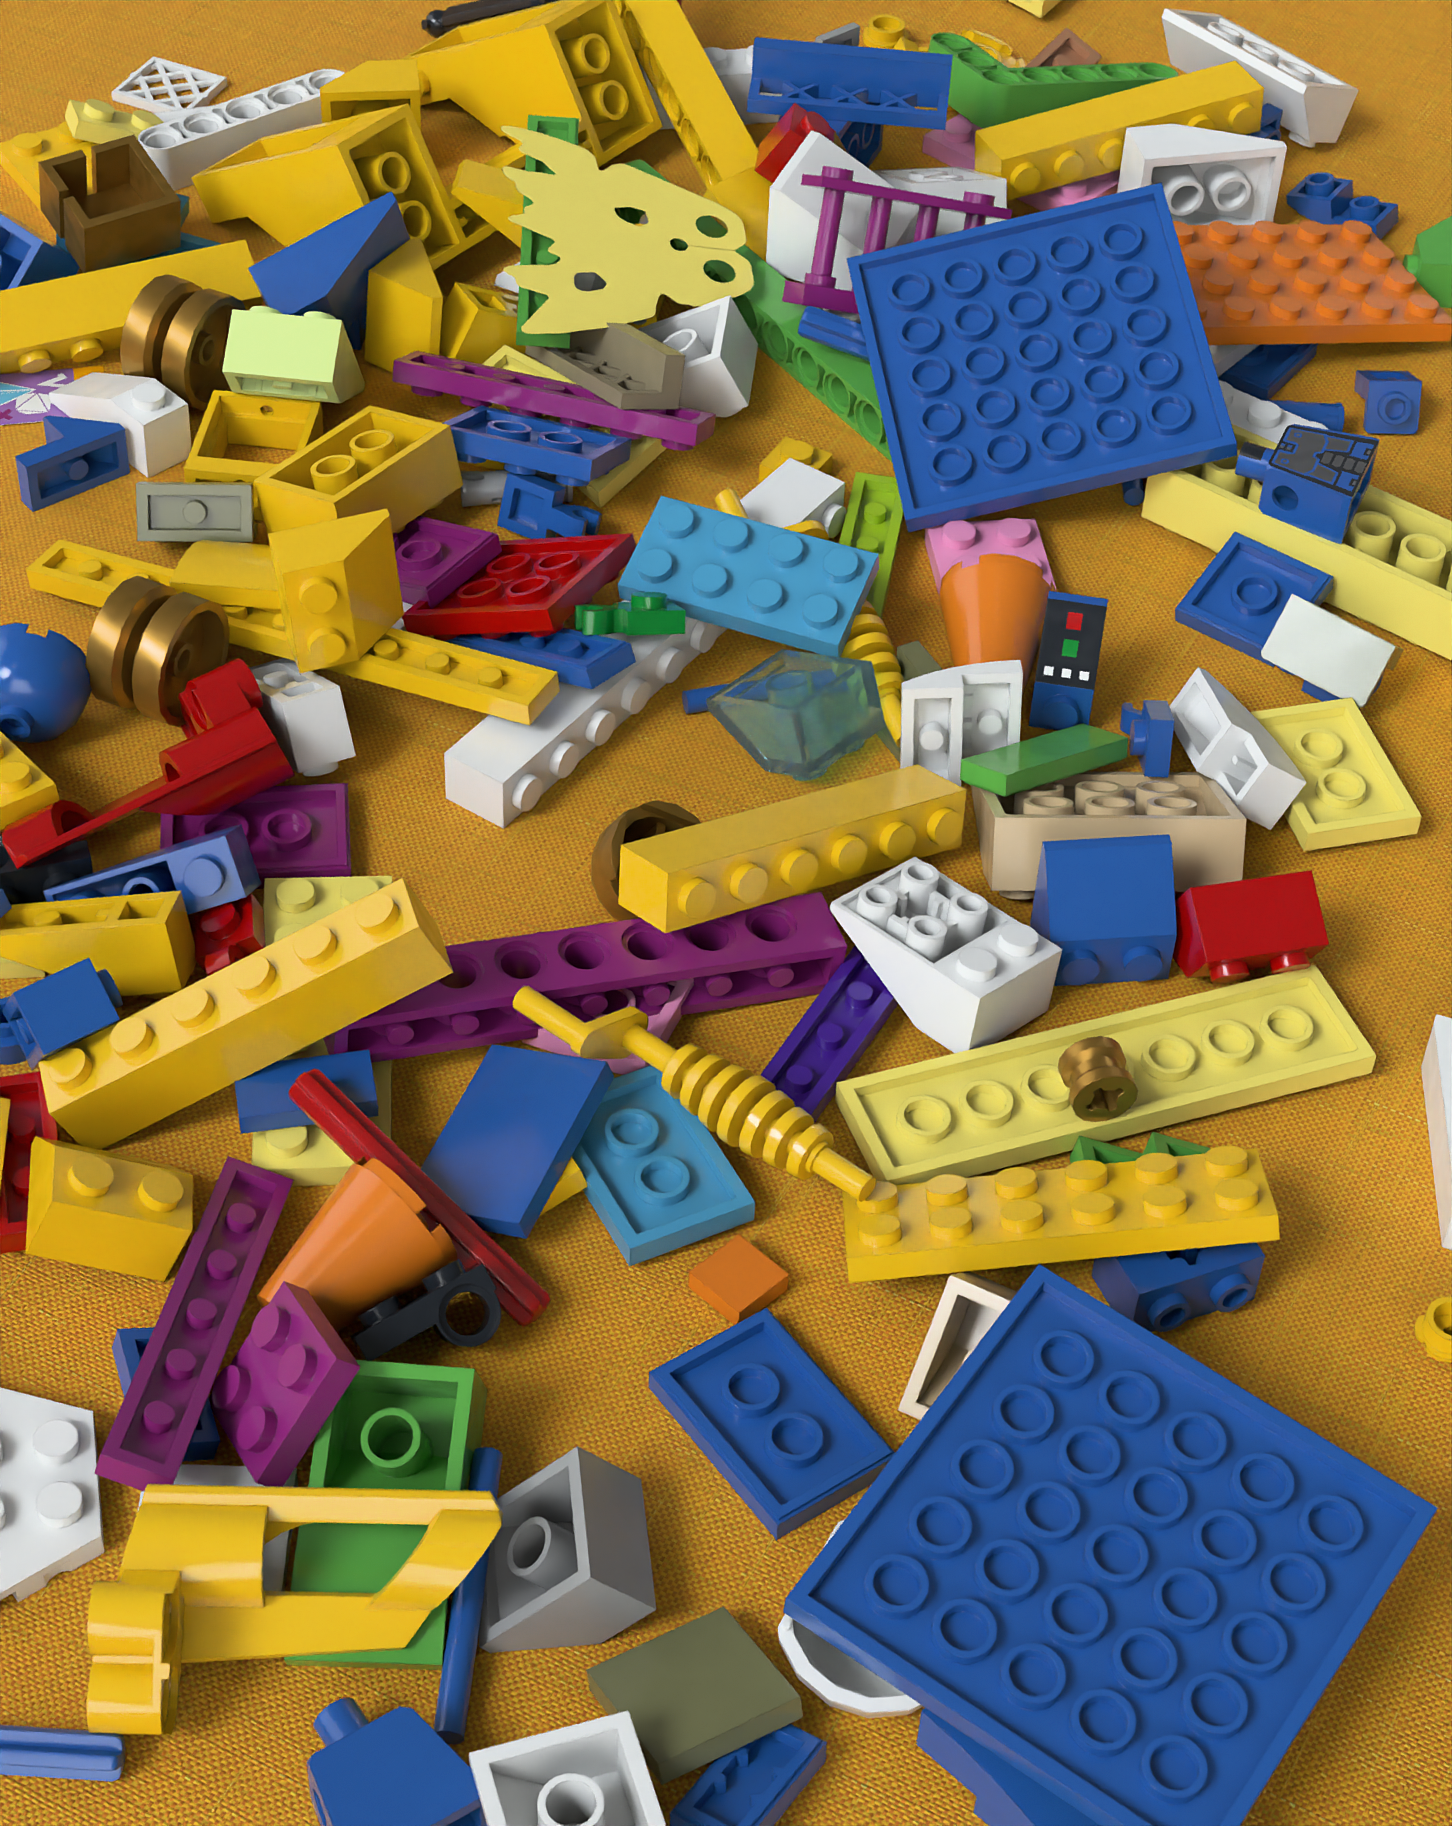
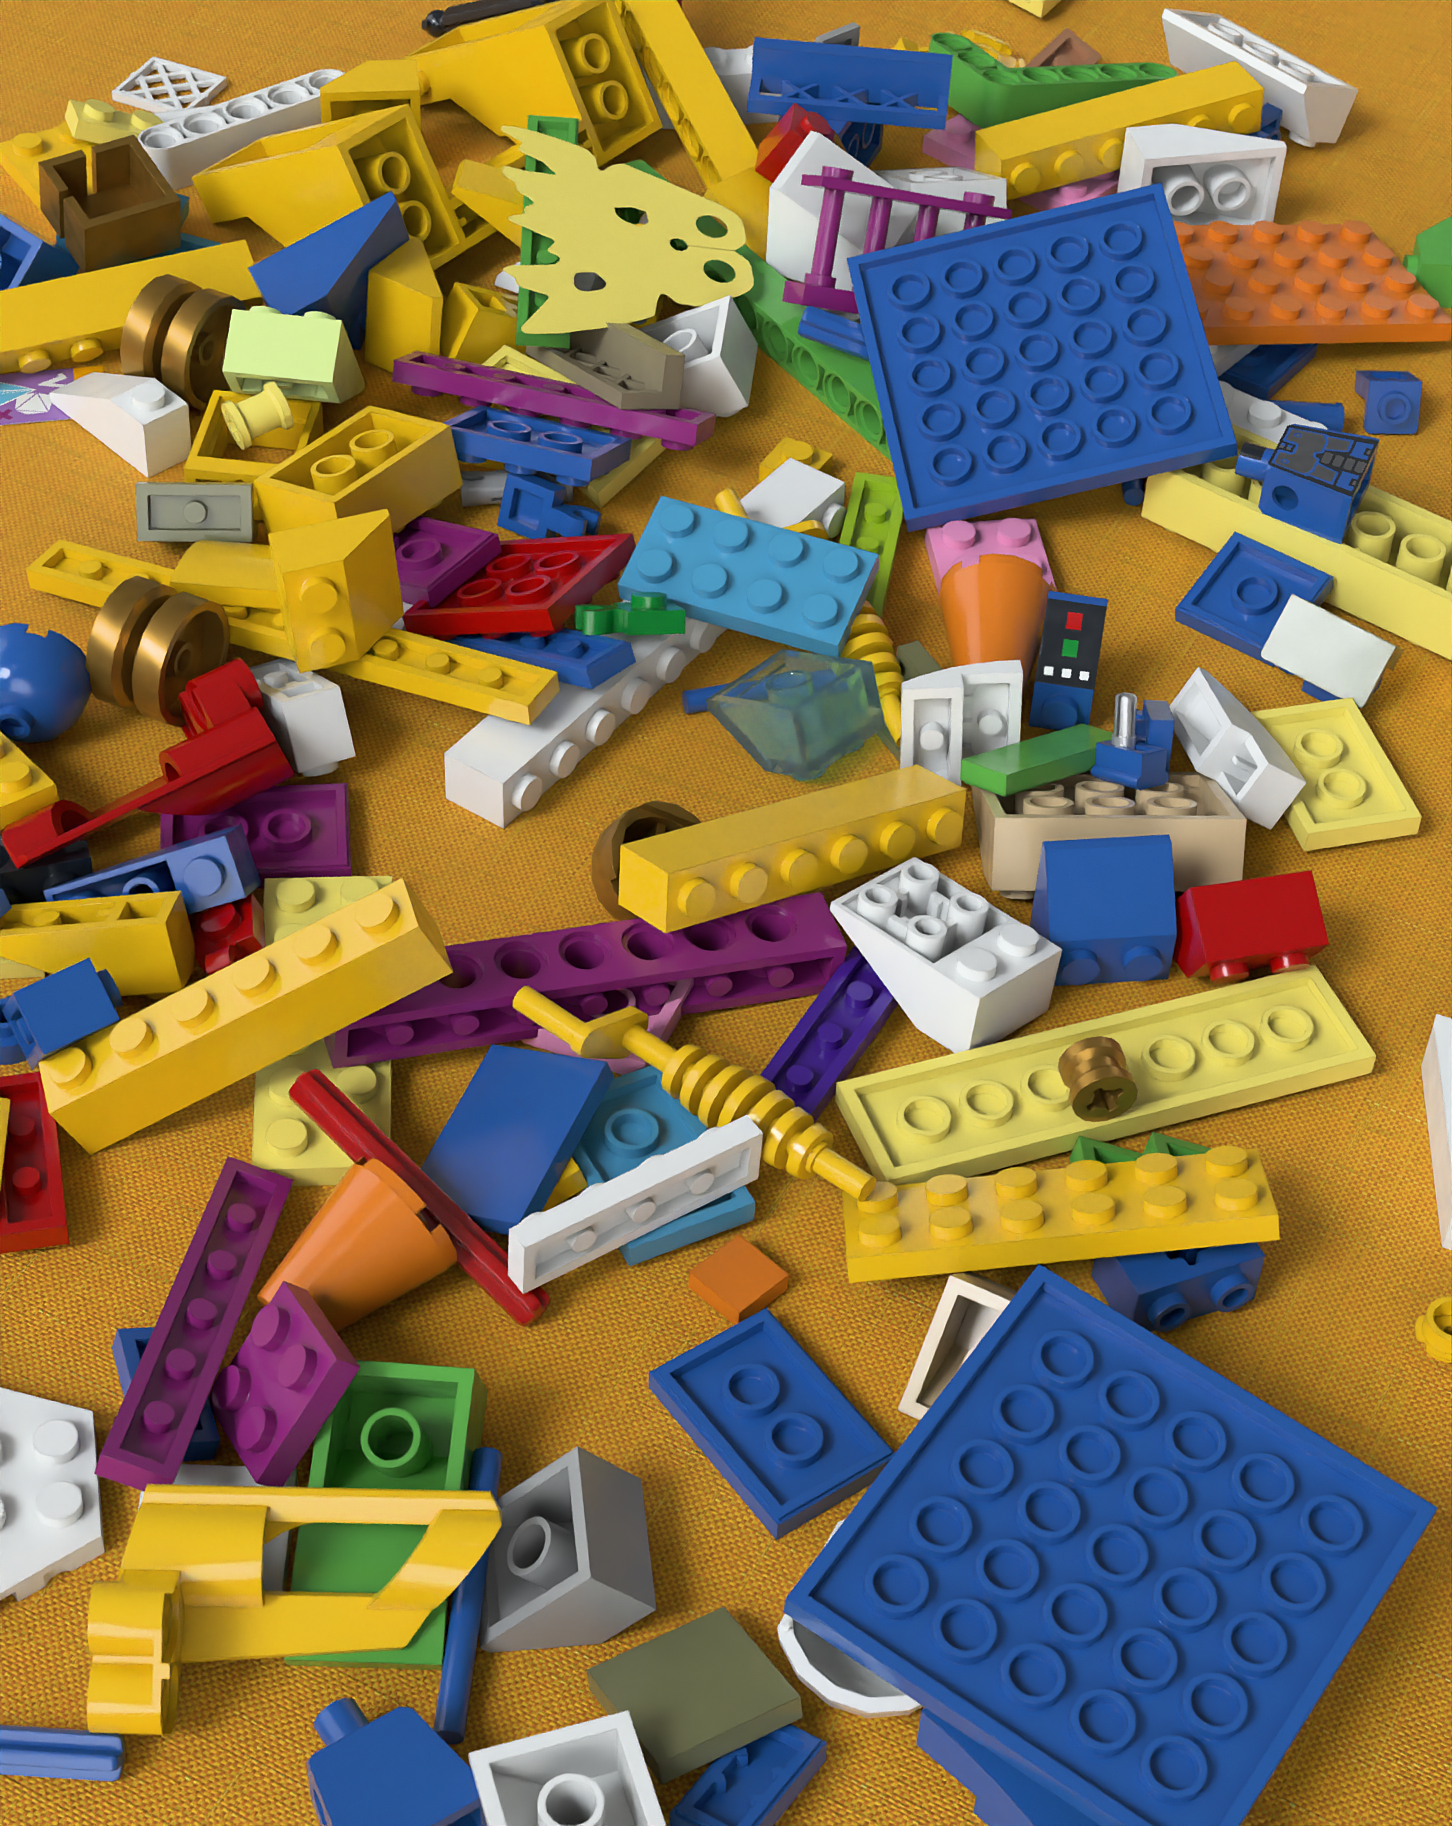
(73, 460): blue slope -> none
(107, 1209): yellow slope -> none
(257, 415): none -> light yellow bush
(265, 1099): blue tile -> none
(393, 1324): black plate -> none
(633, 1203): none -> white plate
(884, 31): yellow plate -> none
(1125, 759): none -> blue piece
(1332, 202): blue slope -> none

